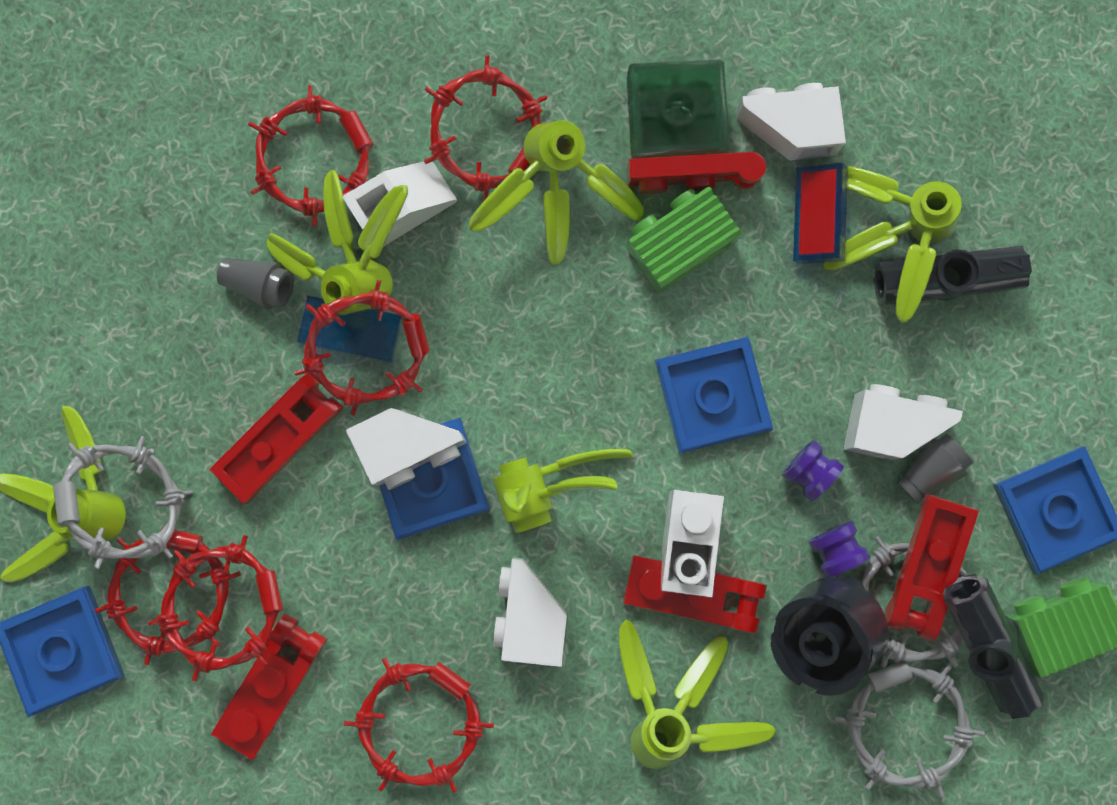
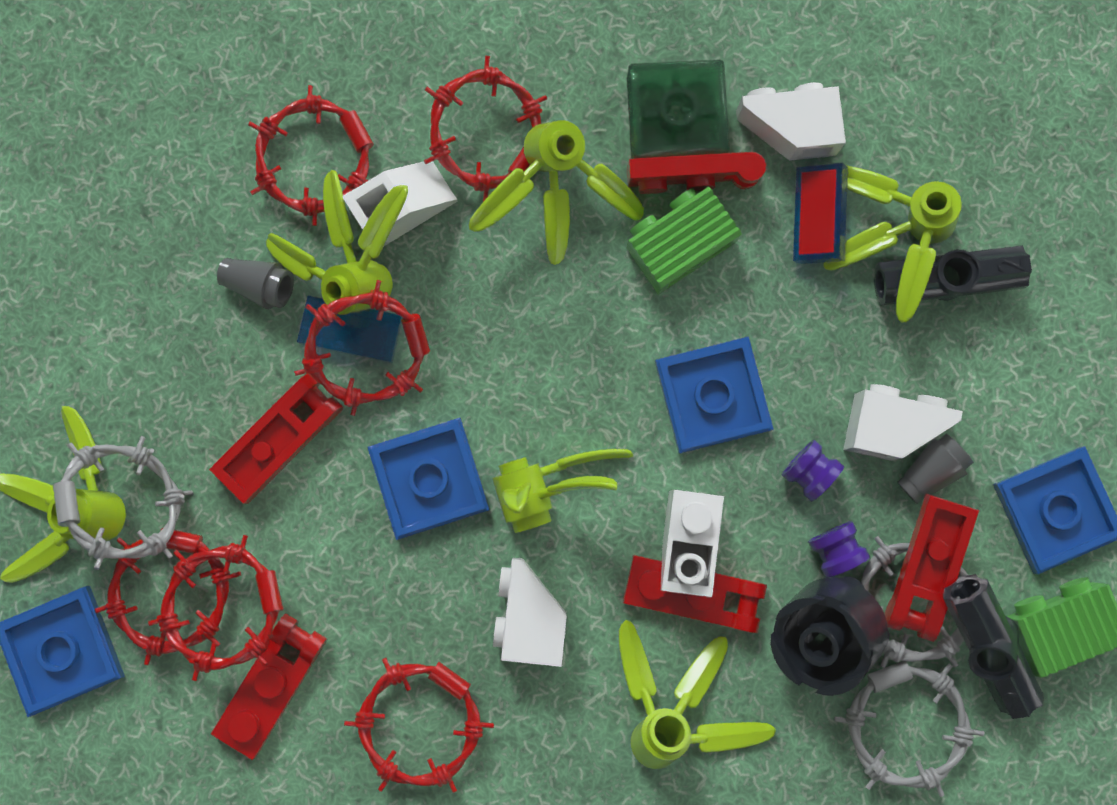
(398, 443): white slope -> none

